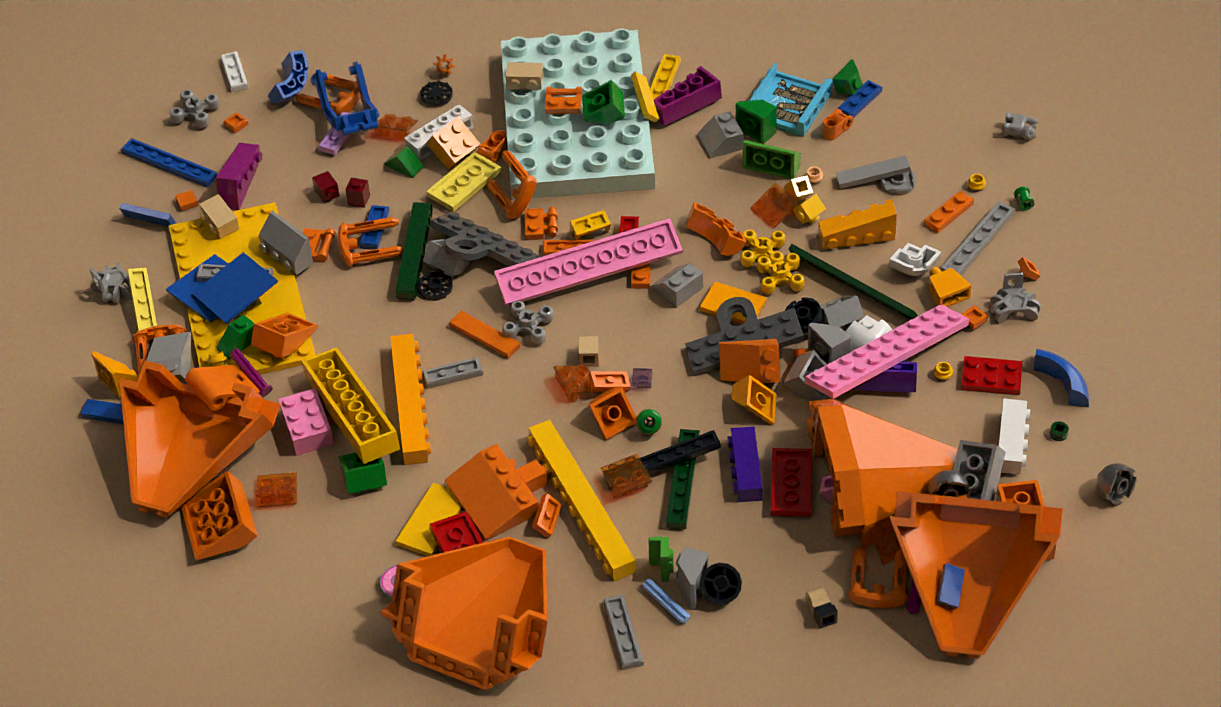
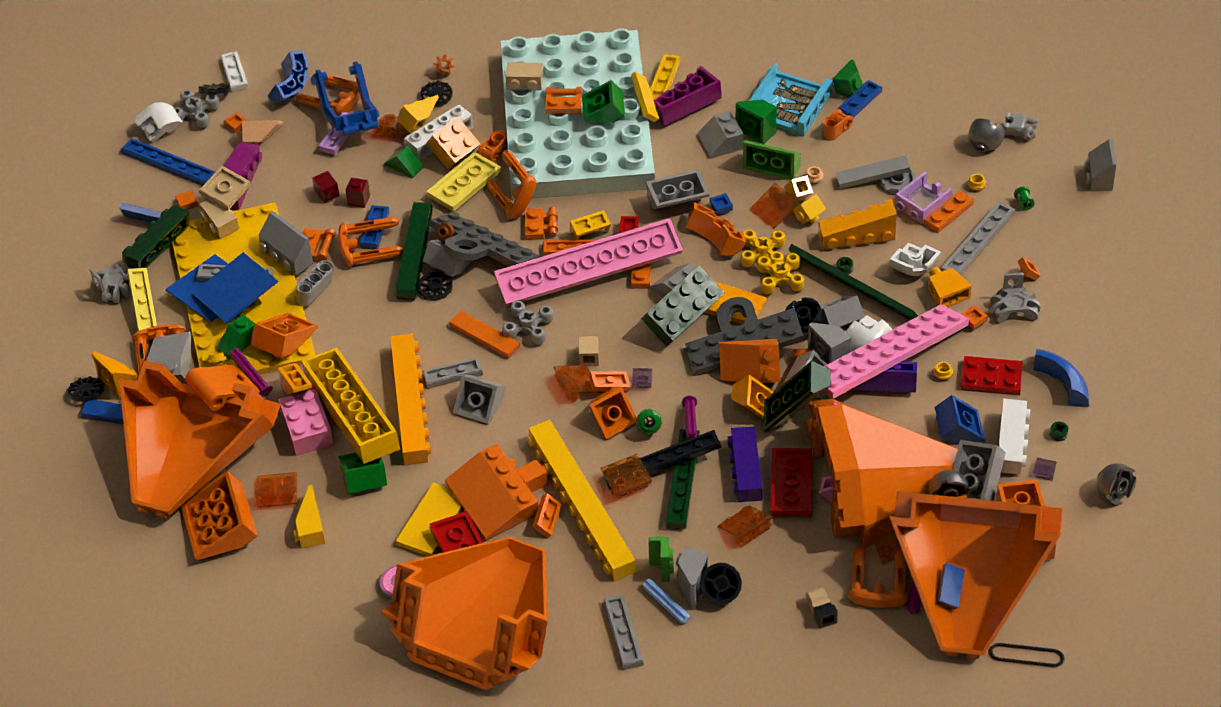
(85, 389): none -> black wheel
(156, 238): none -> dark green slope
(157, 120): none -> white brick
(214, 89): none -> black wheel
(225, 187): none -> tan tile
(259, 130): none -> light nougat slope
(293, 379): none -> light orange slope
(308, 522): none -> yellow slope
(314, 283): none -> light grey beam
(416, 114): none -> yellow slope
(449, 231): none -> dark orange plate
(478, 398): none -> light grey slope
(676, 189): none -> light grey slope
(682, 305): none -> brick
(689, 403): none -> magenta axle
(721, 204): none -> blue plate
(747, 524): none -> clear orange hinge
(795, 394): none -> dark green slope
(845, 261): none -> dark green bush
(921, 199): none -> lavender window
(958, 421): none -> blue slope
(986, 135): none -> flat silver cylinder
(1027, 647): none -> black piece
(1044, 469): none -> tile
(1101, 167): none -> light grey slope

